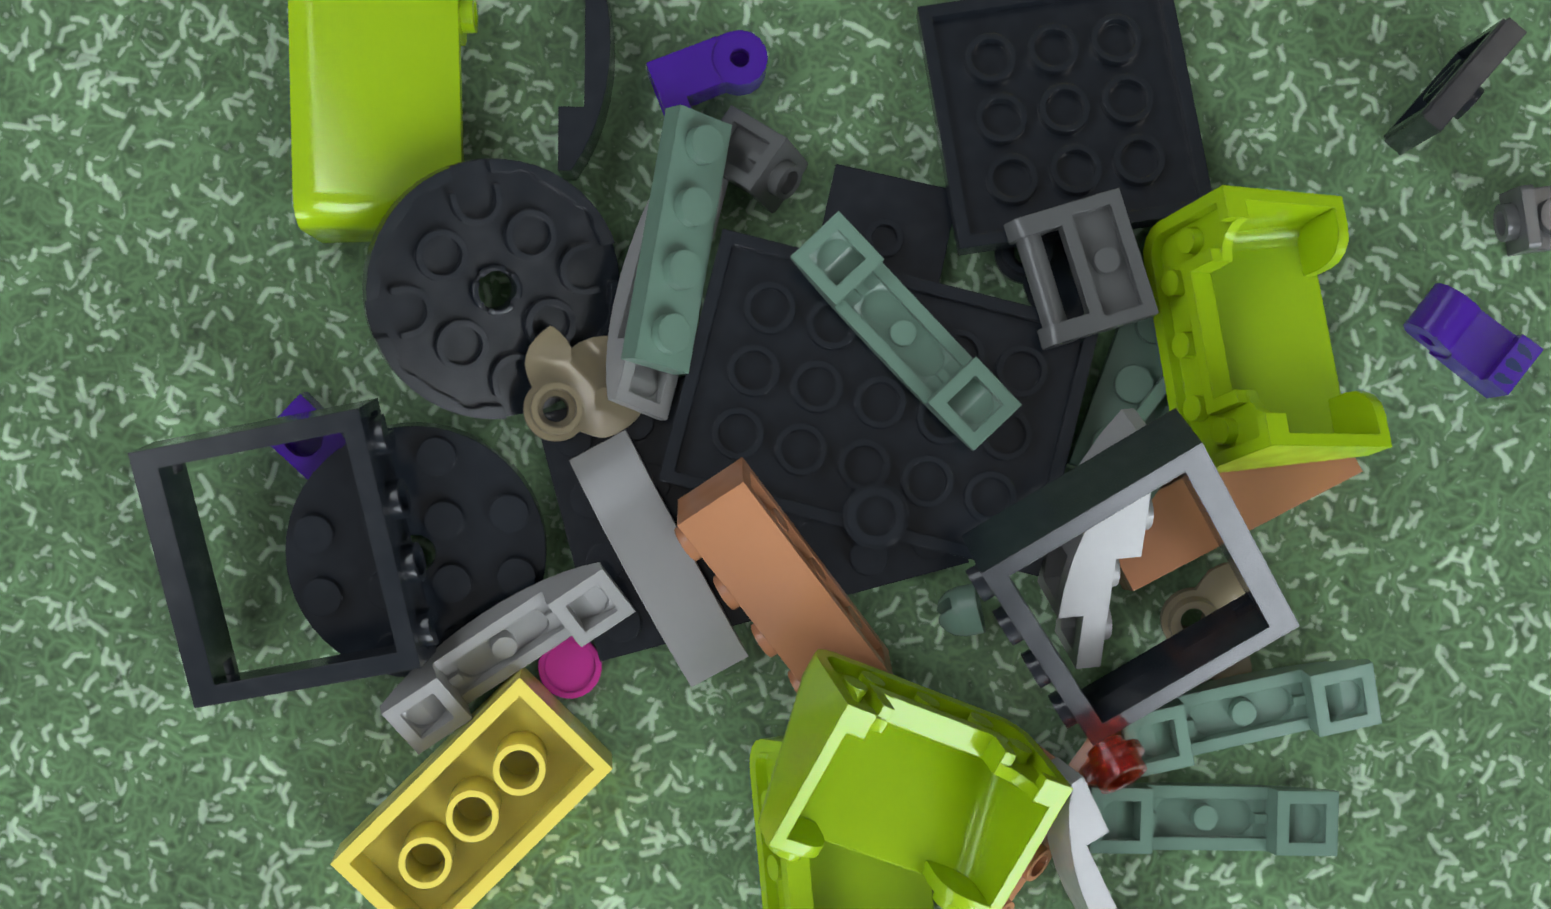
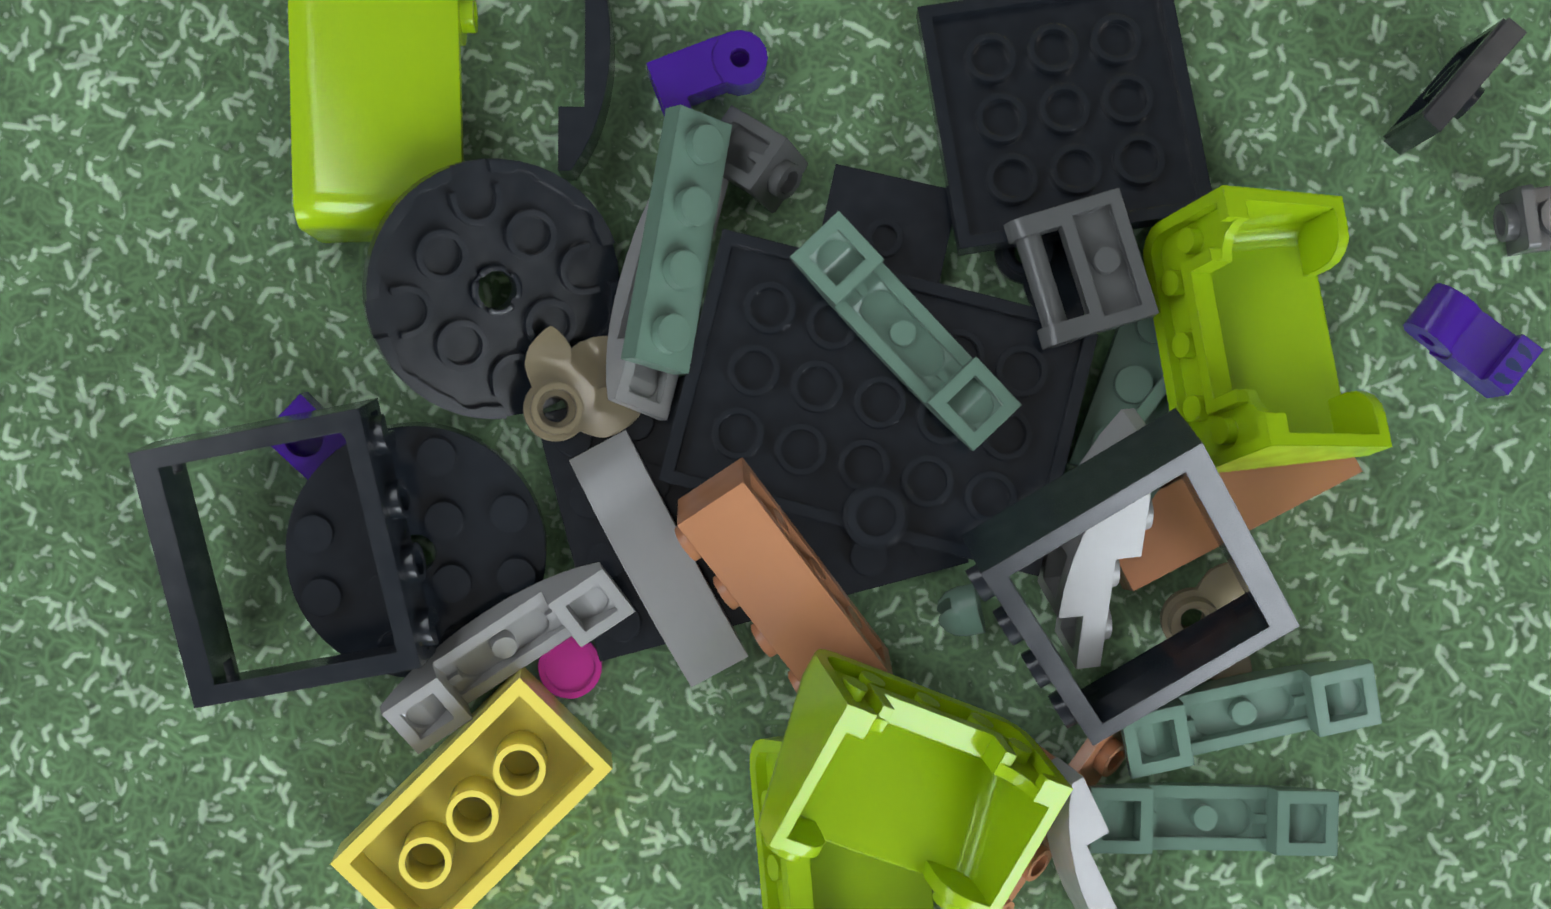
(1114, 763): clear red plate -> none

